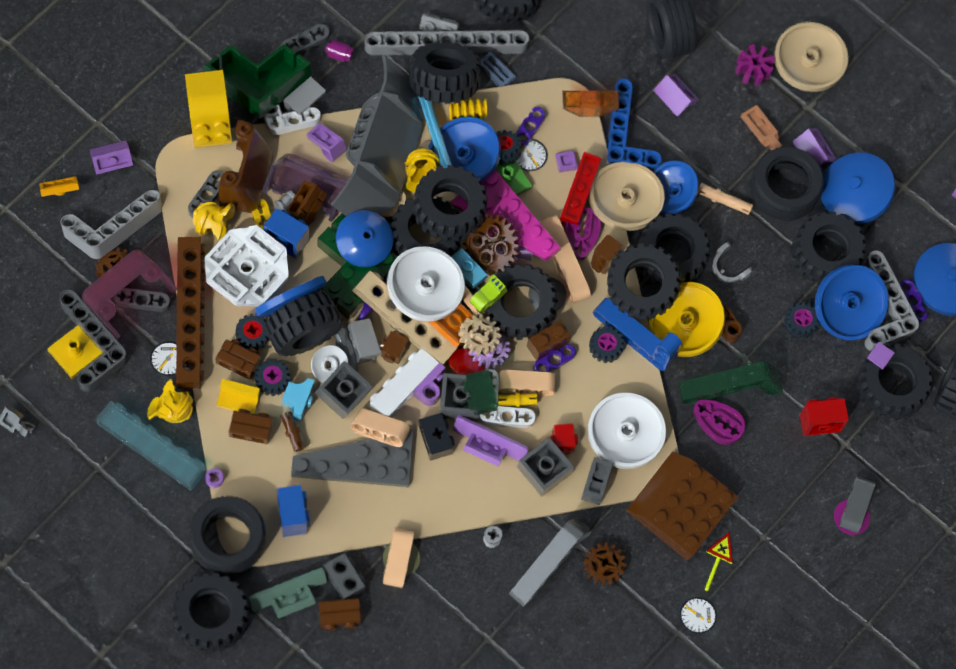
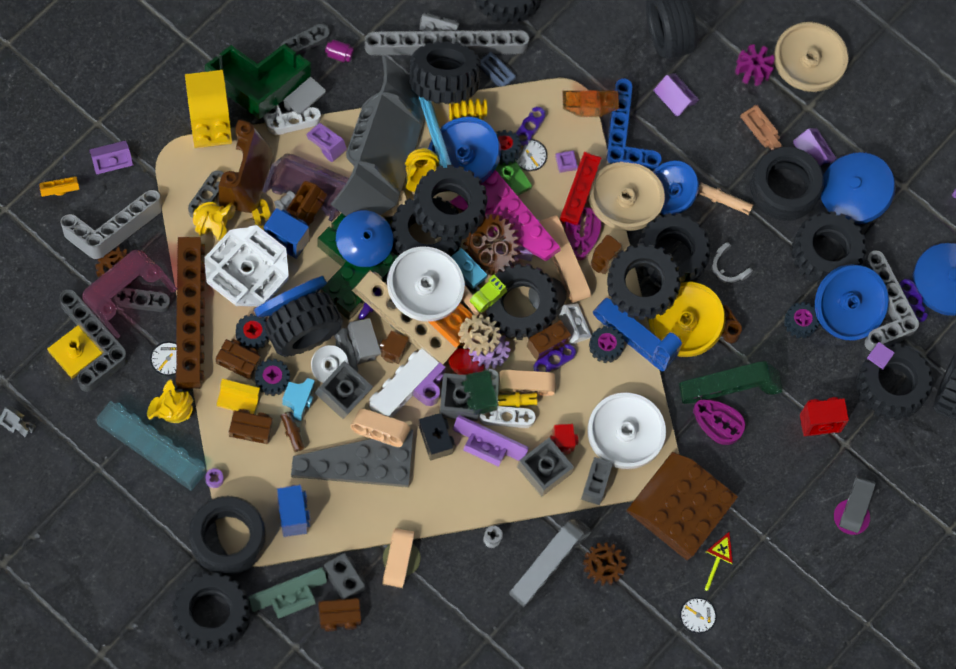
(574, 322): none -> white slope

